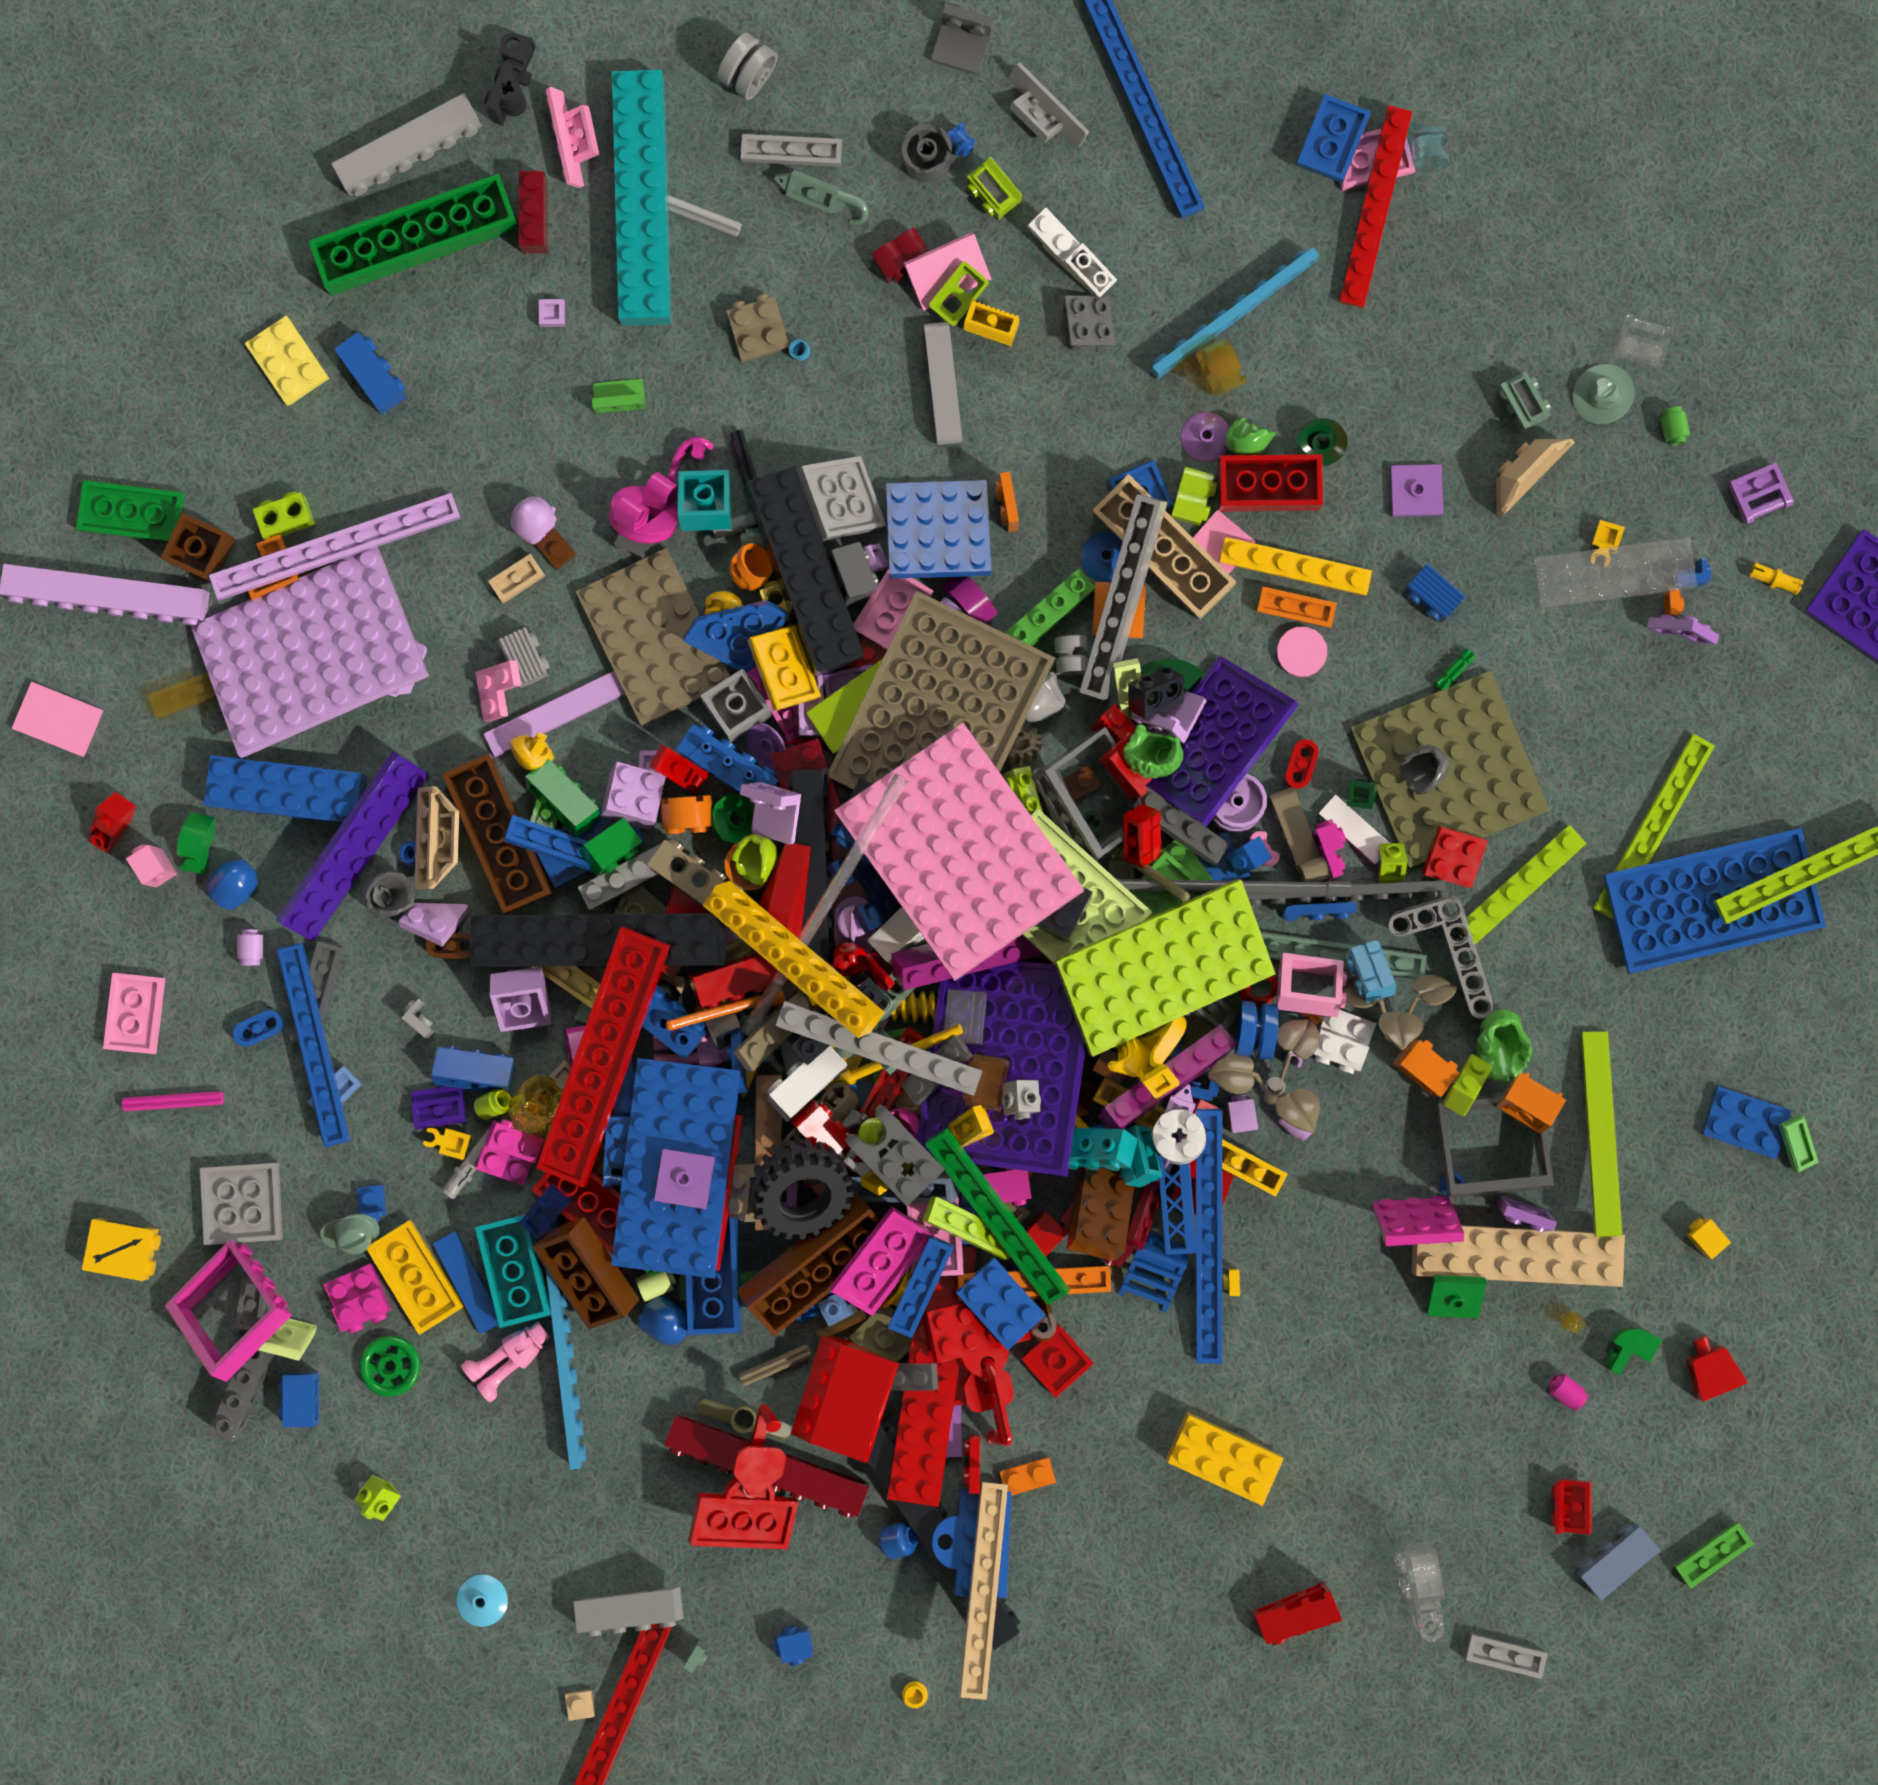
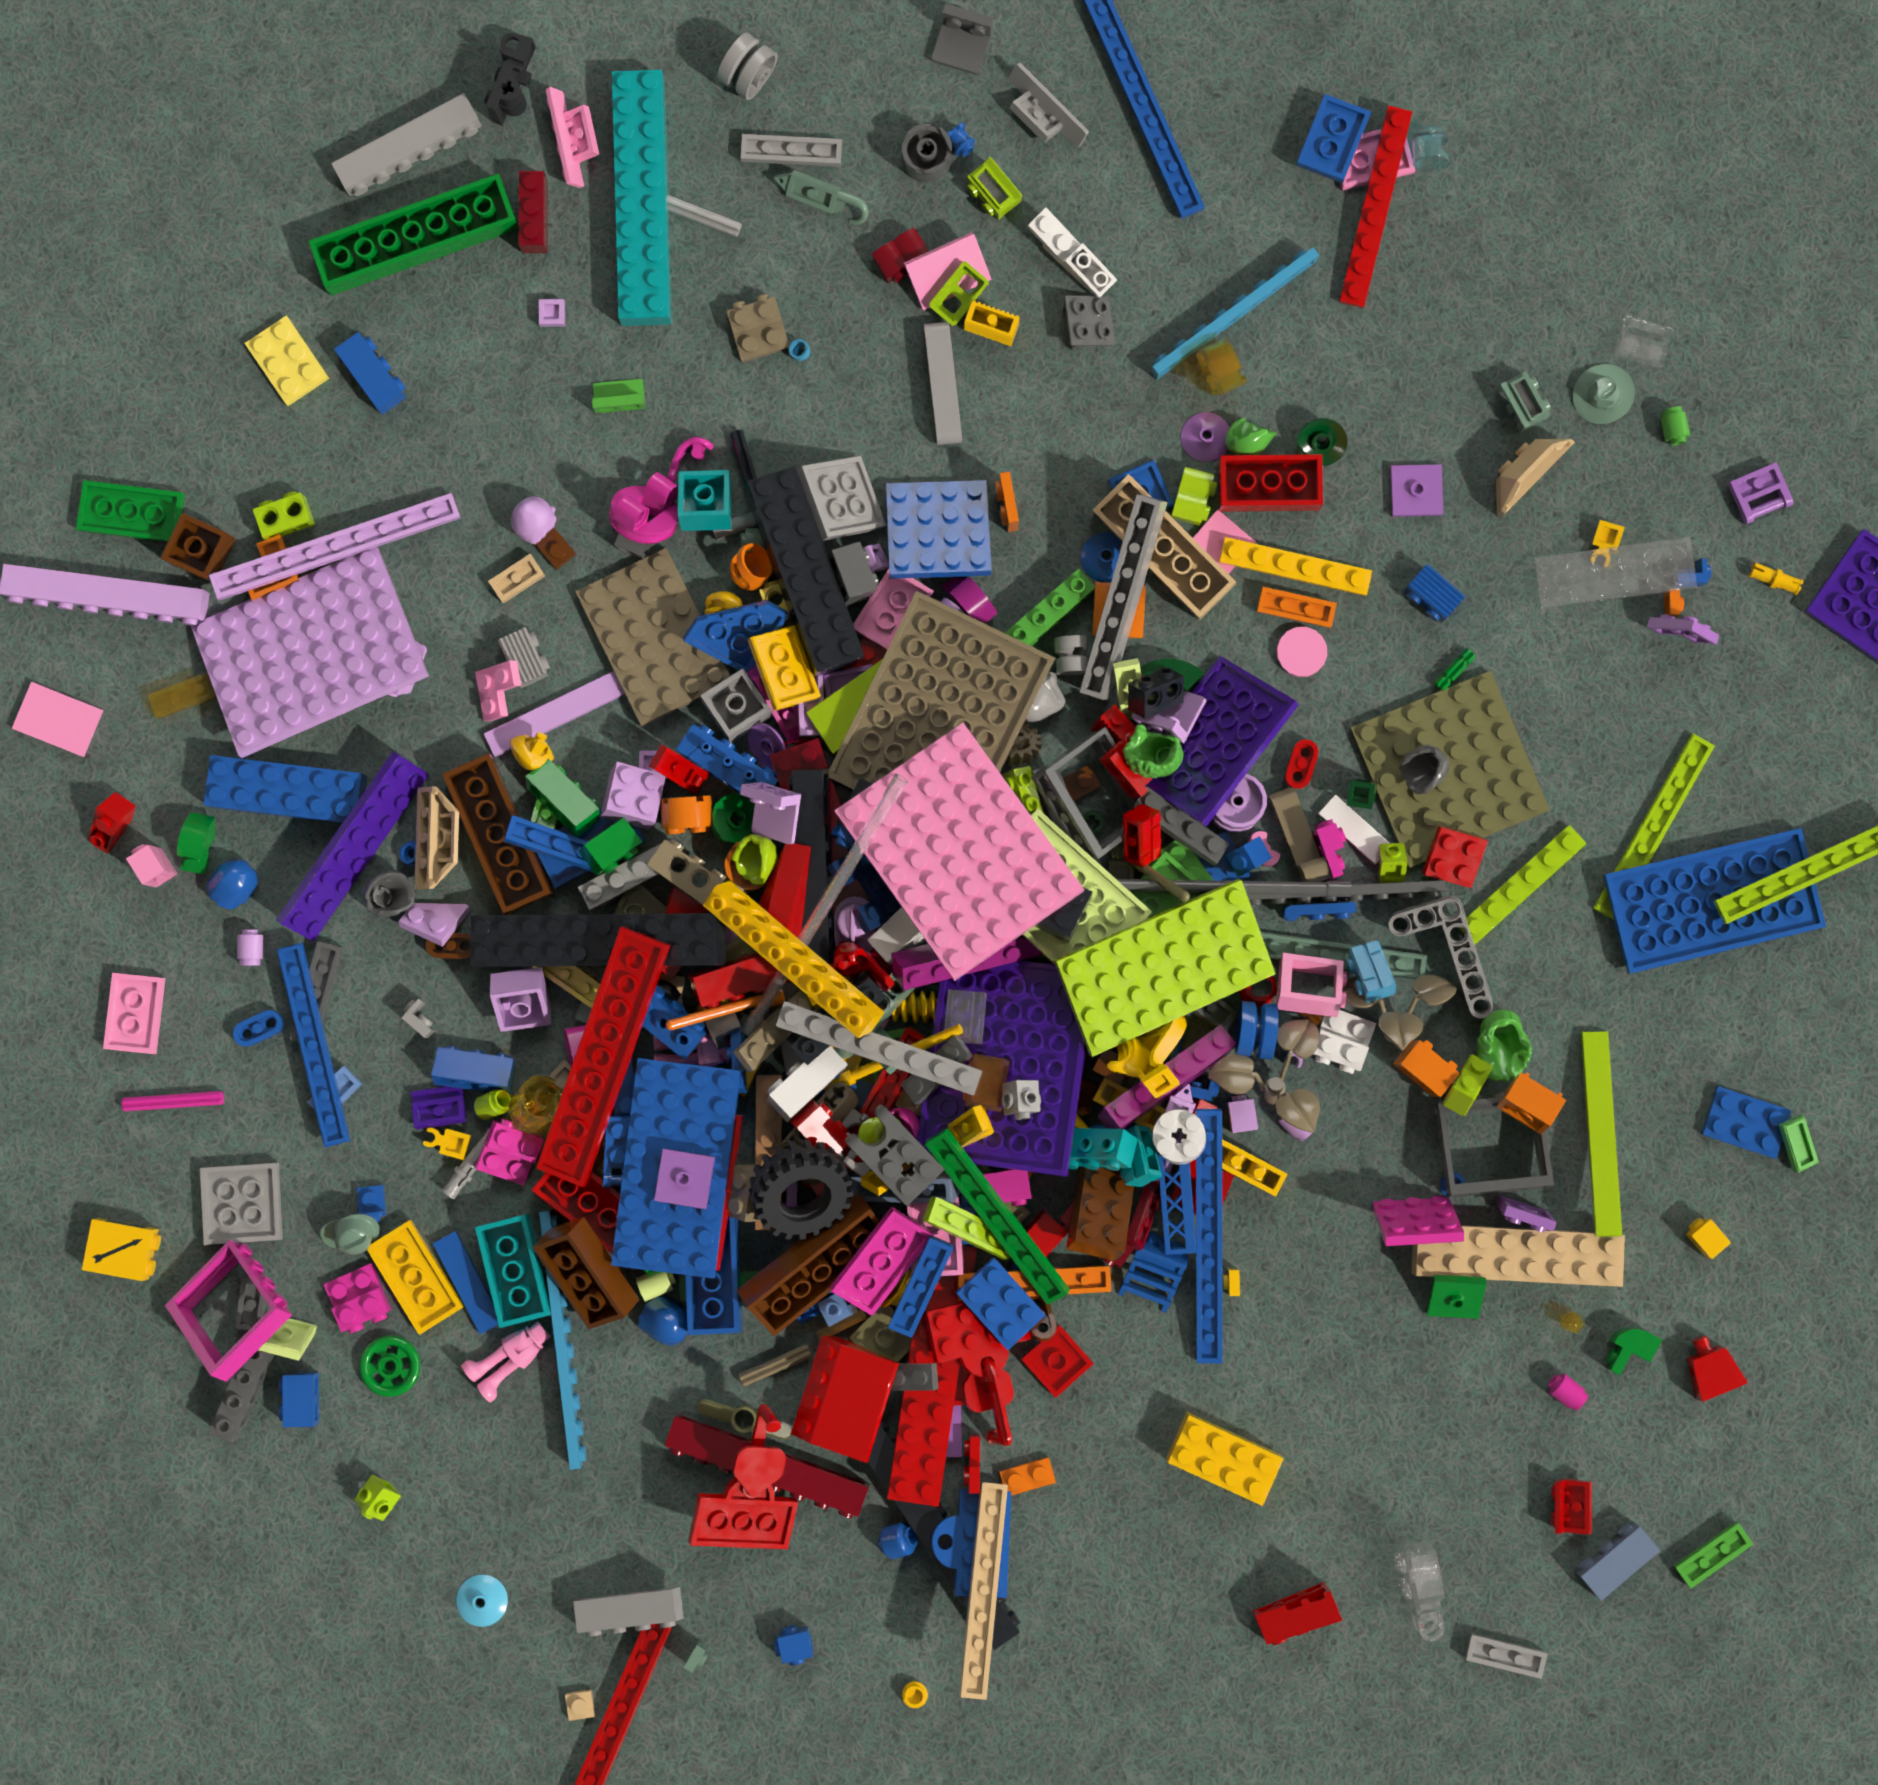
(545, 1211): clear blue plate -> none

